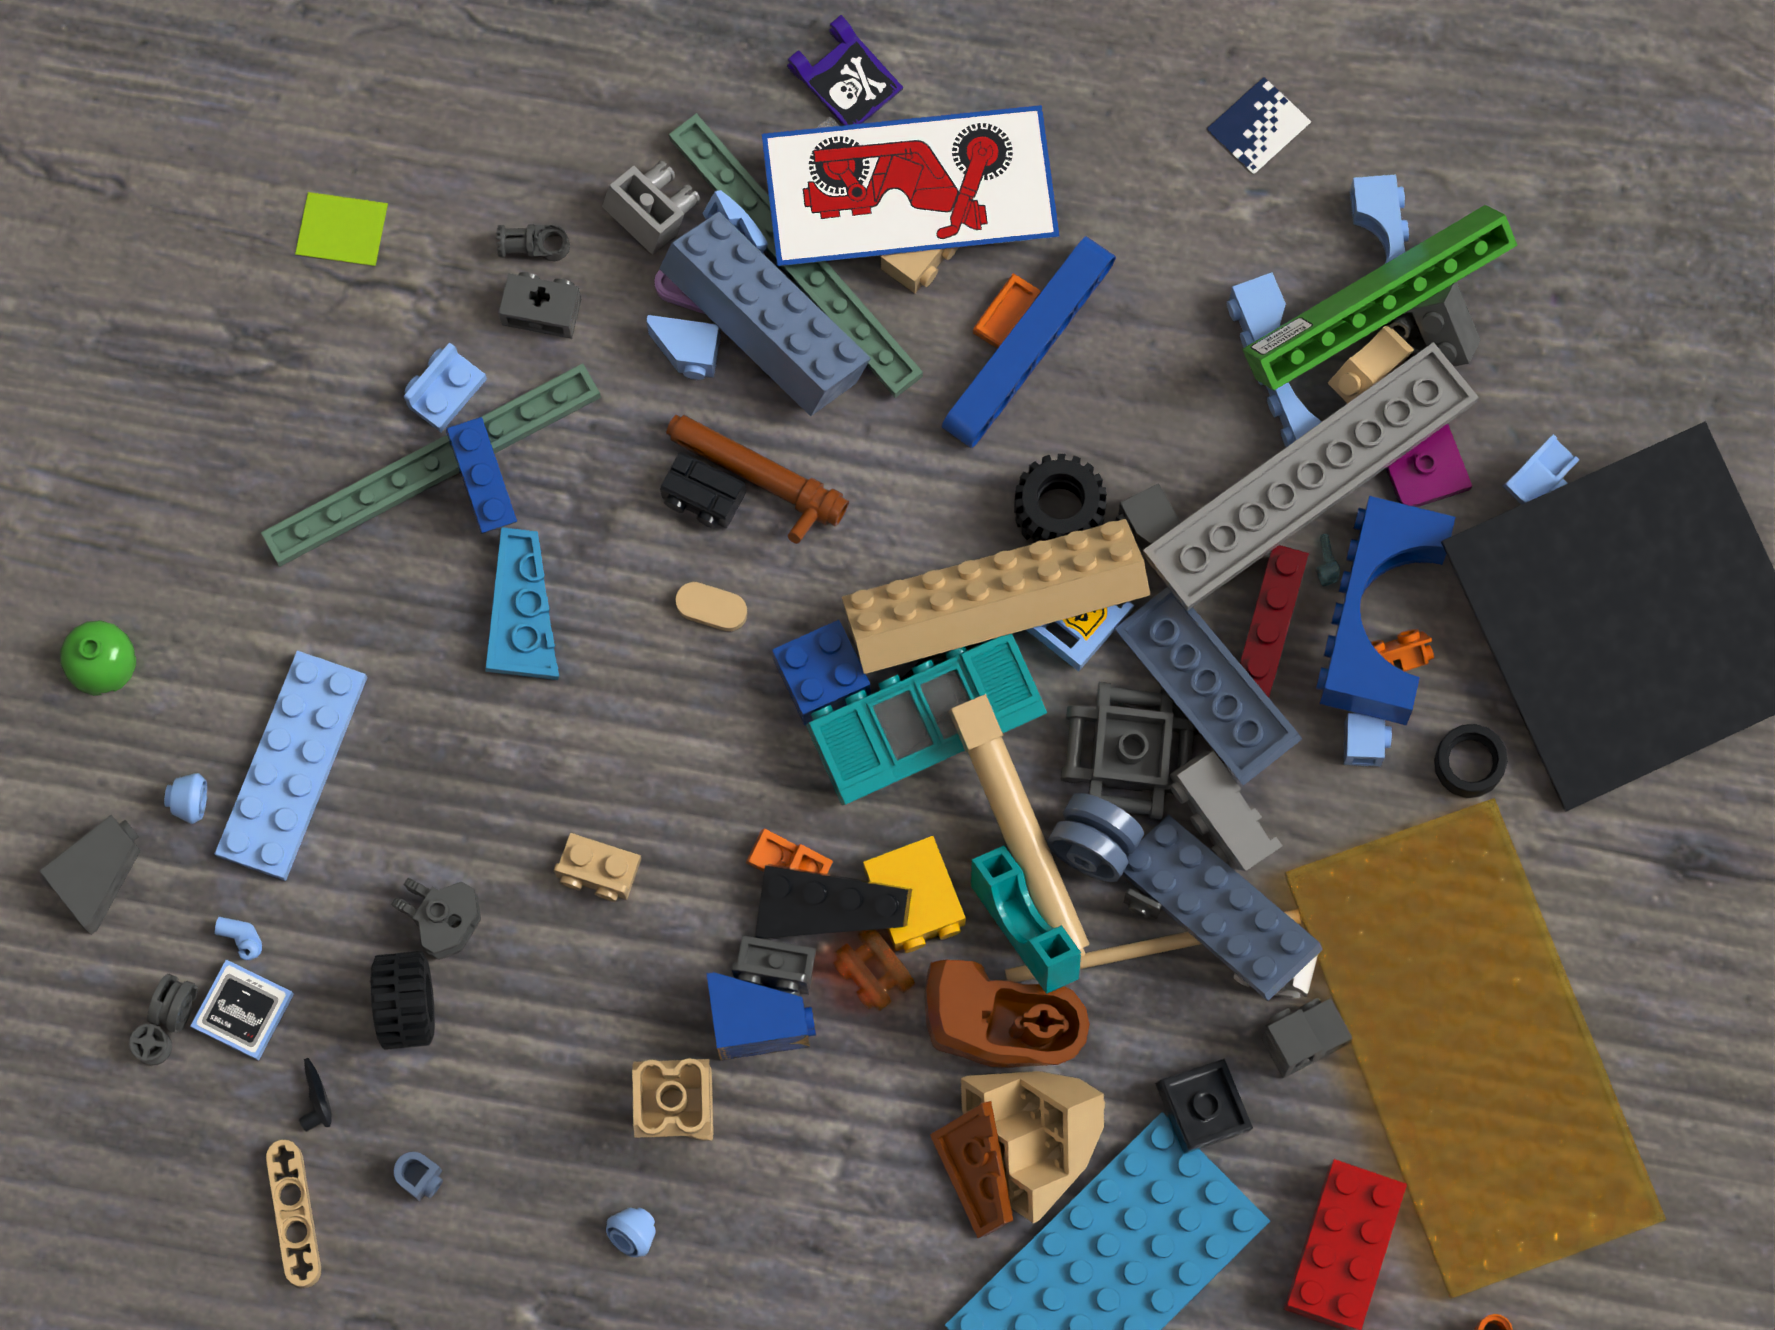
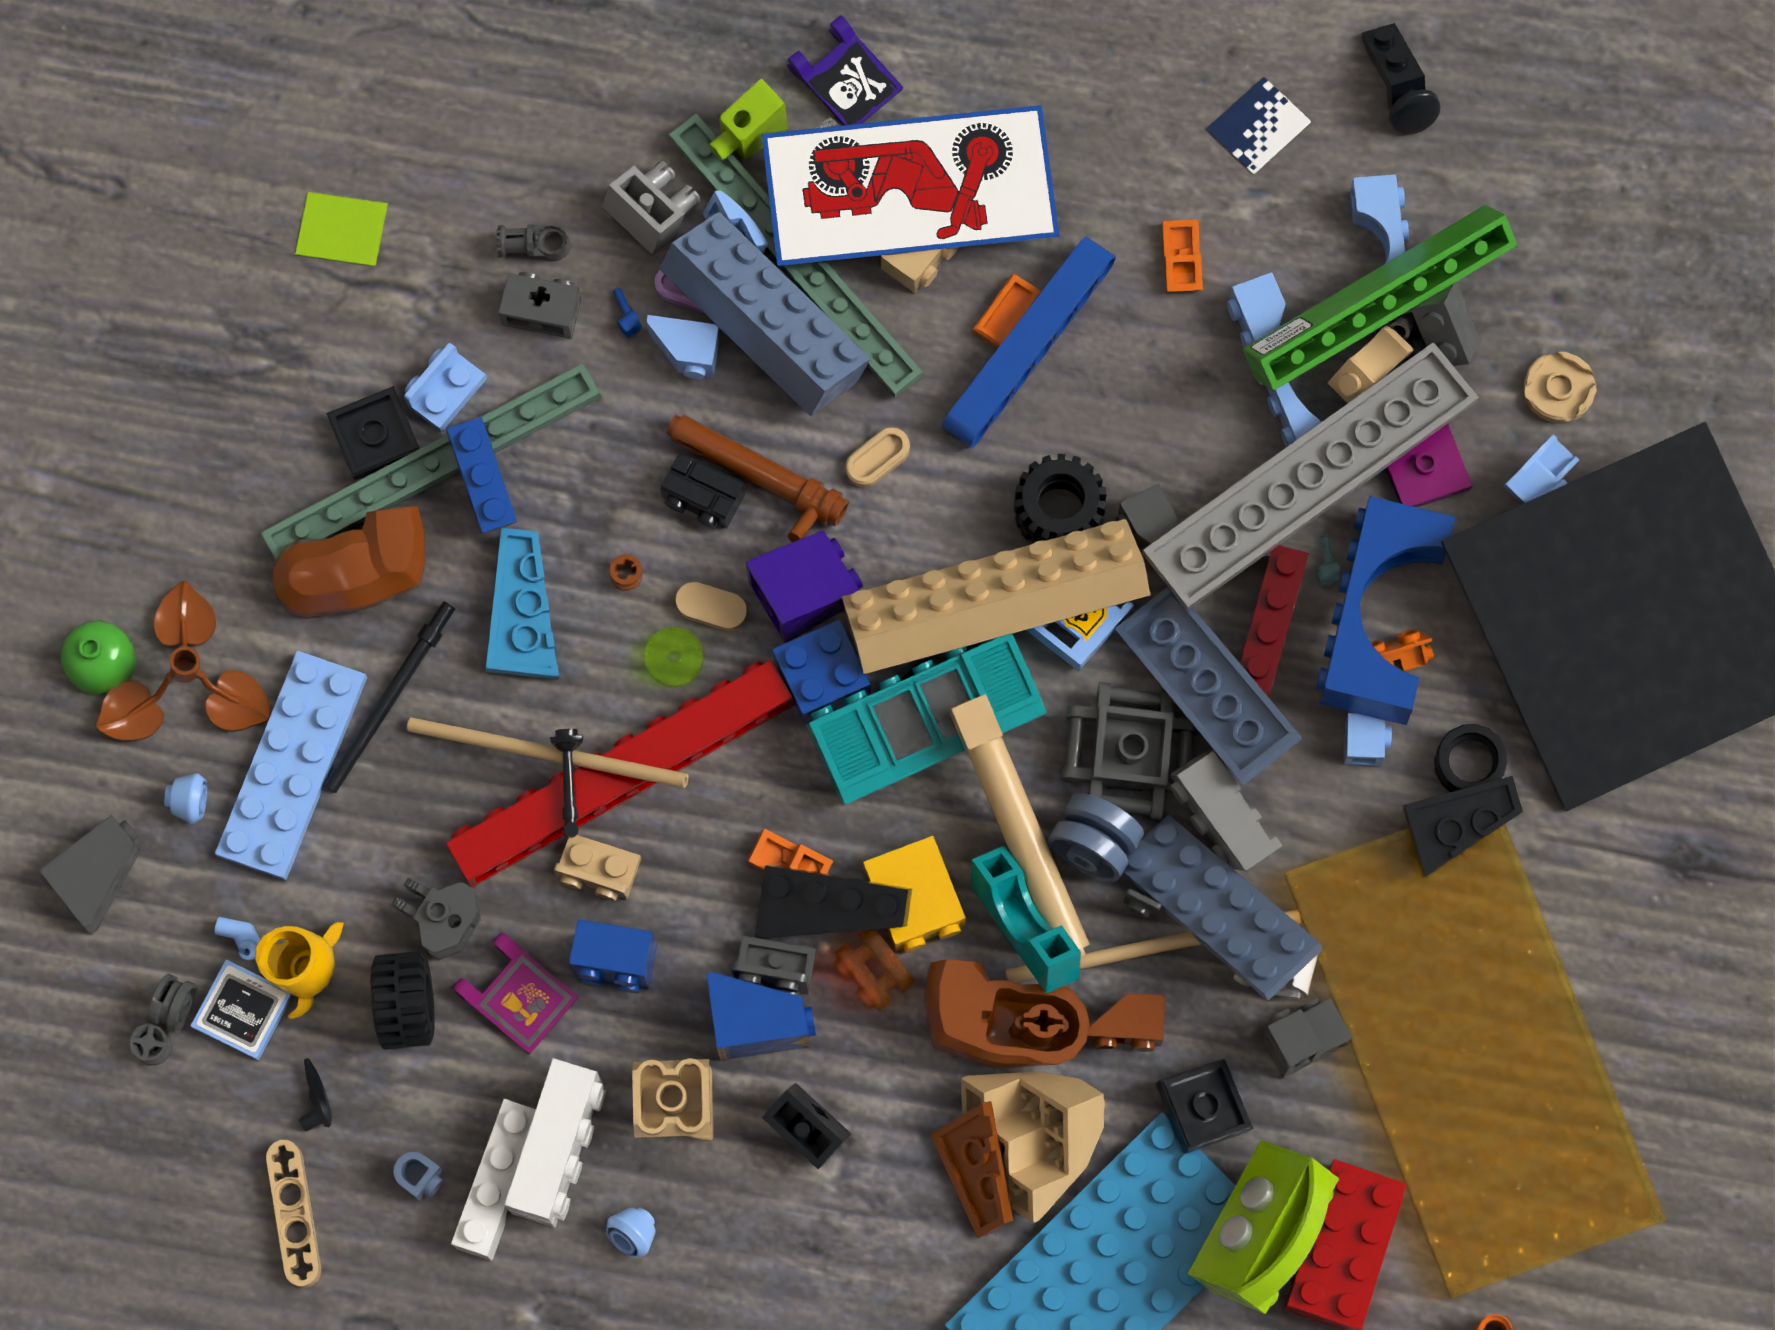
(183, 619): none -> dark orange plant
(300, 964): none -> yellow piece
(353, 567): none -> dark orange piece
(373, 432): none -> black plate
(427, 637): none -> black bar
(484, 1210): none -> white arch
(522, 999): none -> magenta flag
(547, 752): none -> tan piece
(554, 1143): none -> white piece
(568, 741): none -> black piece
(613, 955): none -> blue brick
(629, 322): none -> blue hand
(631, 581): none -> dark orange bush
(666, 744): none -> red brick
(674, 673): none -> clear neon green piece
(747, 119): none -> lime torso
(802, 583): none -> dark purple slope
(806, 1125): none -> black brick
(877, 457): none -> tan tile
(1131, 1021): none -> dark orange slope
(1182, 255): none -> orange slope
(1265, 1227): none -> lime piece
(1409, 102): none -> black piece
(1457, 820): none -> black wing
(1559, 387): none -> tan tile

